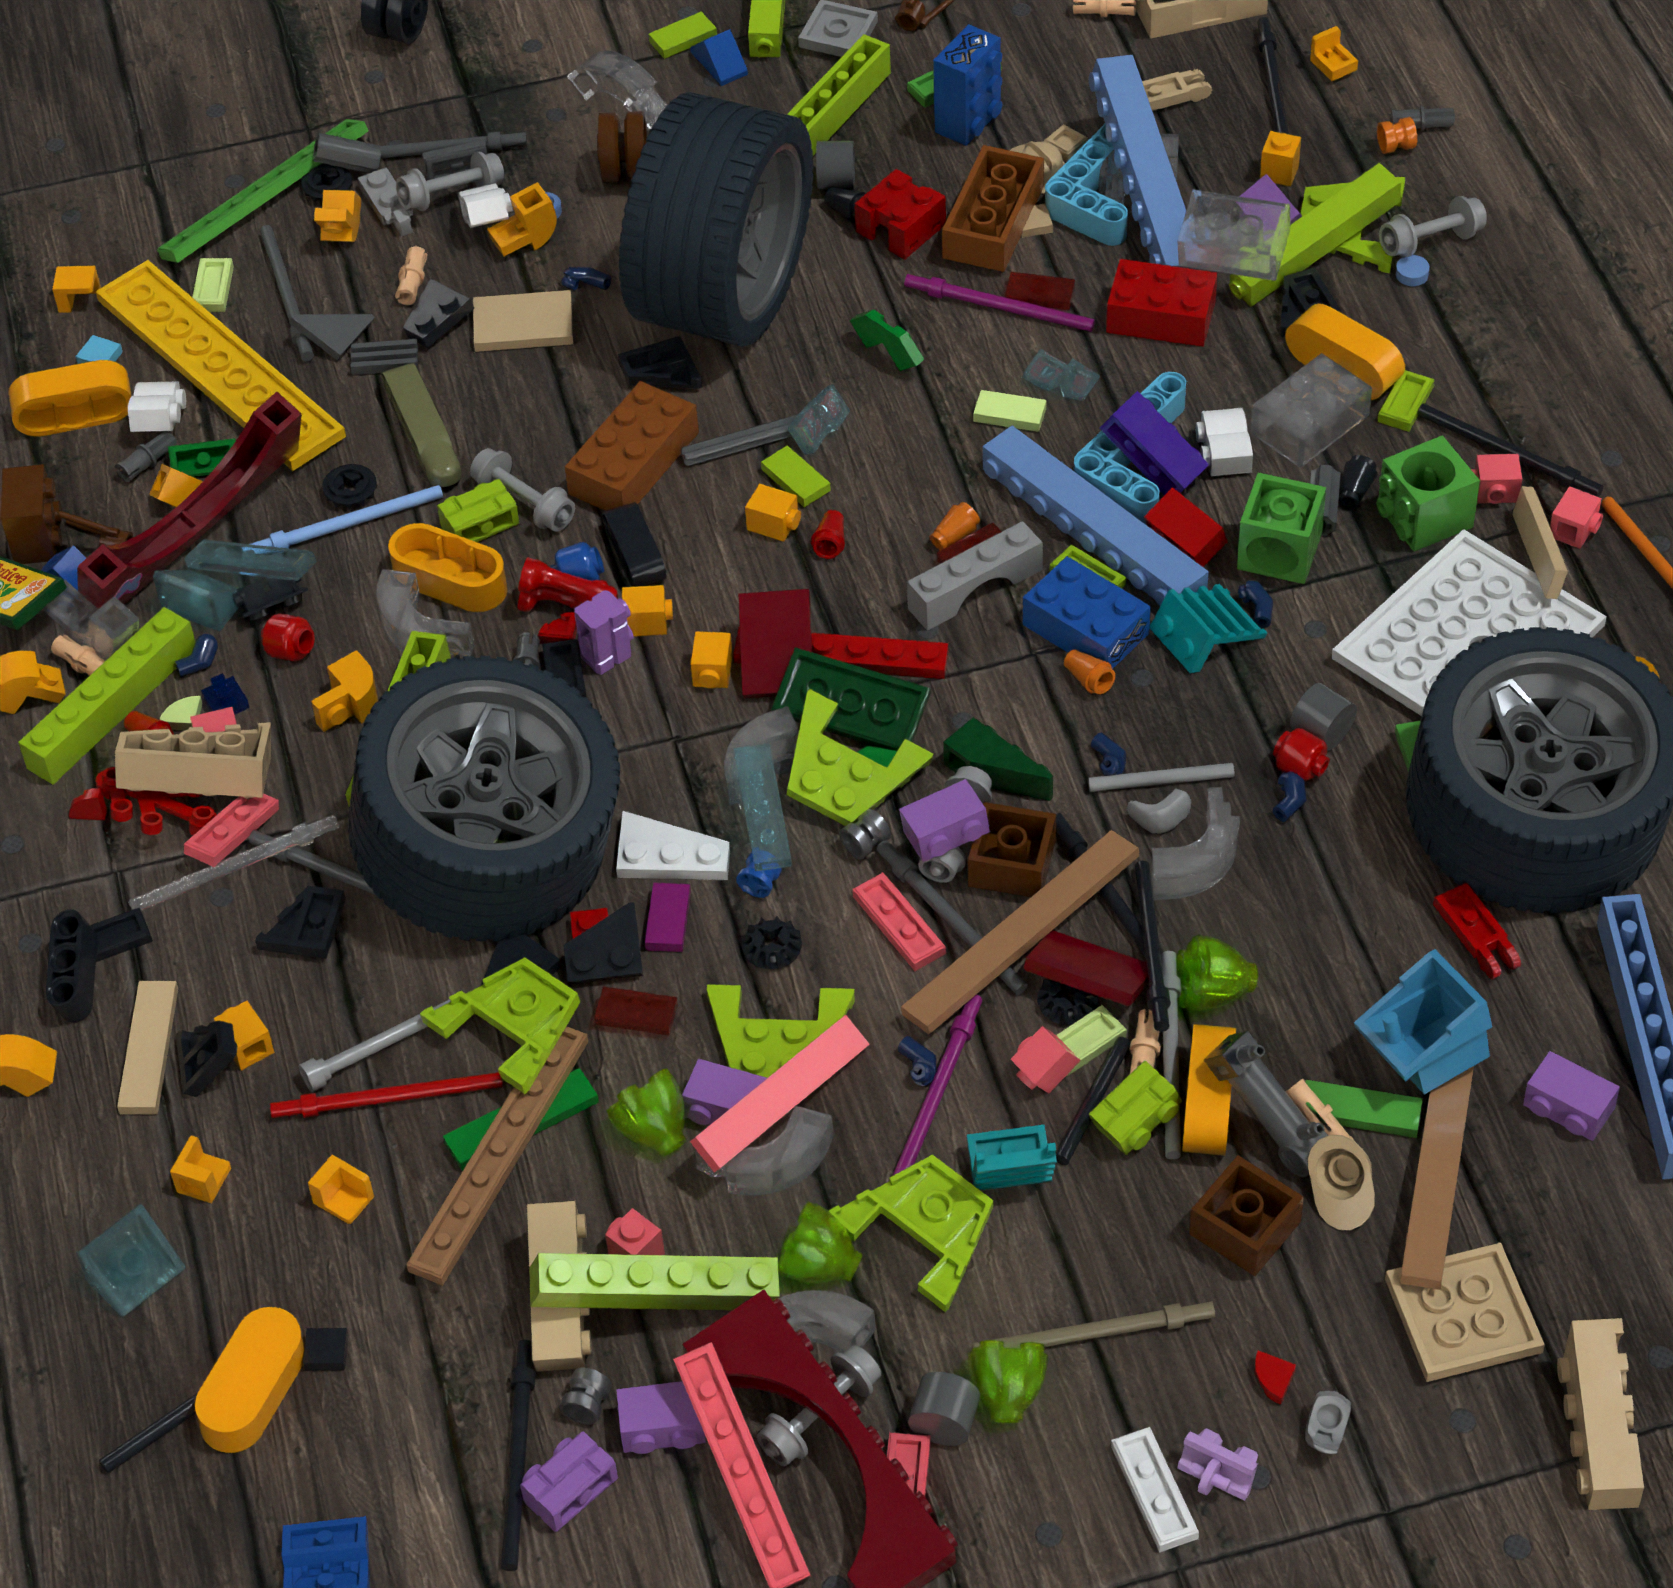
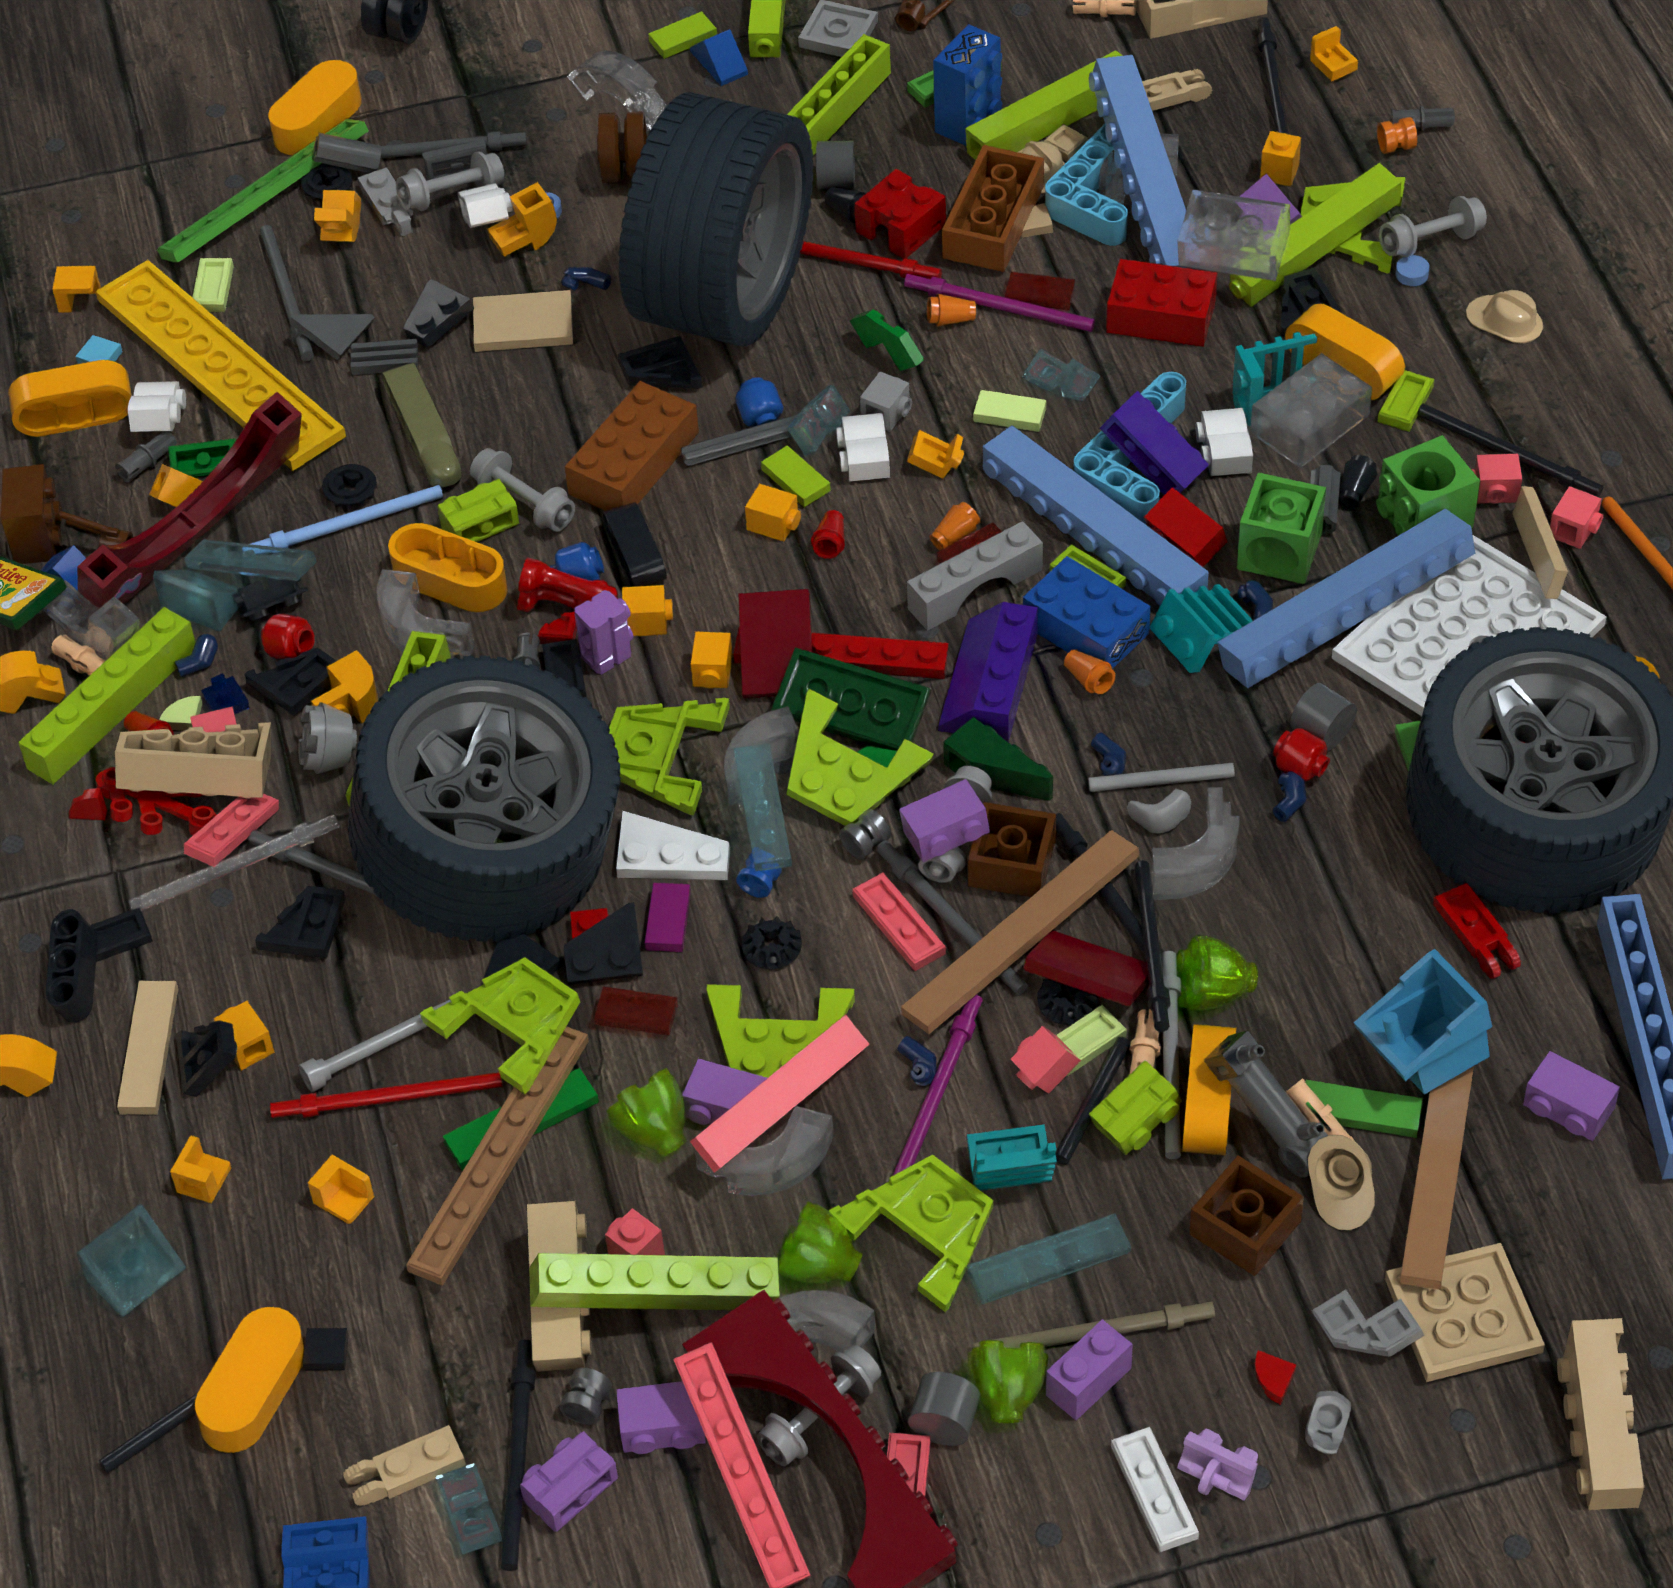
(294, 680): none -> black wing
(314, 105): none -> light orange plant
(326, 738): none -> light grey cone
(405, 1466): none -> tan hinge
(411, 275): light nougat pin -> none
(468, 1508): none -> clear light blue slope
(648, 744): none -> lime wing
(758, 402): none -> blue head
(865, 447): none -> white brick
(886, 396): none -> light grey brick
(903, 267): none -> red bar
(934, 454): none -> light orange bracket
(949, 310): none -> orange cone
(991, 668): none -> dark purple slope
(1036, 114): none -> lime brick
(1048, 1258): none -> clear light blue tile
(1089, 1369): none -> medium lavender brick
(1250, 364): none -> teal plate
(1346, 598): none -> medium blue brick
(1379, 1335): none -> light grey tile
(1507, 315): none -> tan piece

